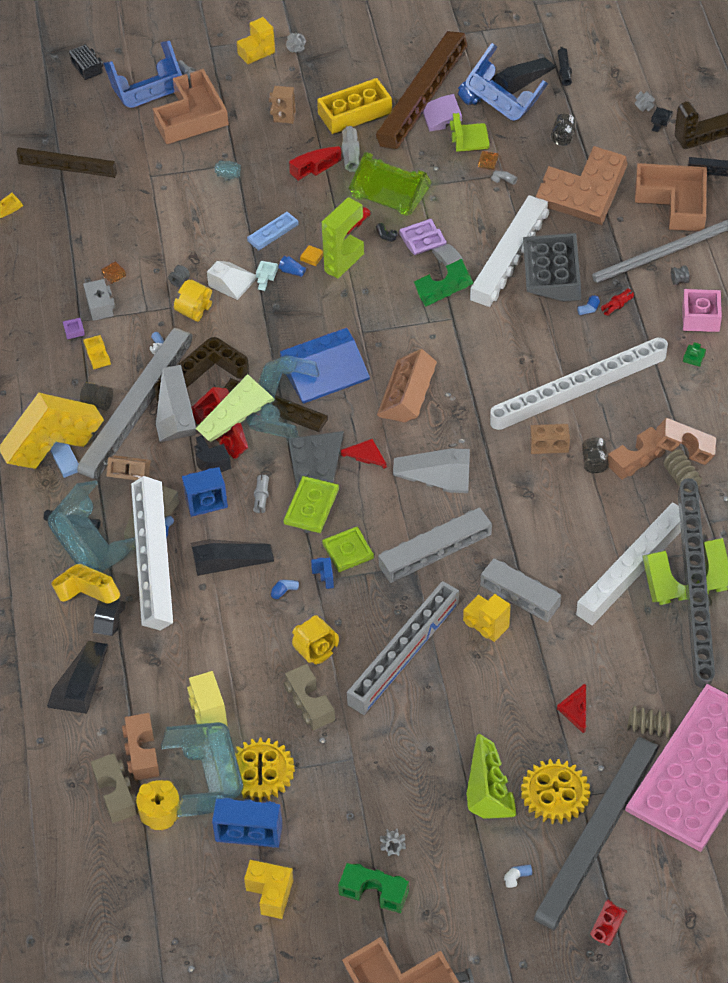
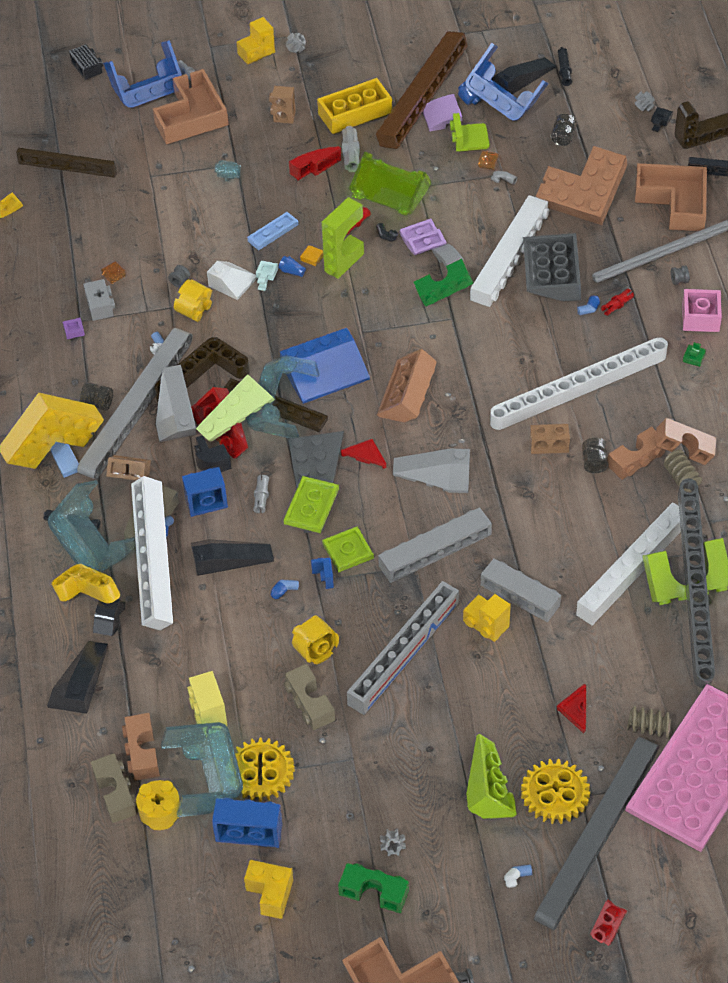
(96, 352): yellow slope -> none

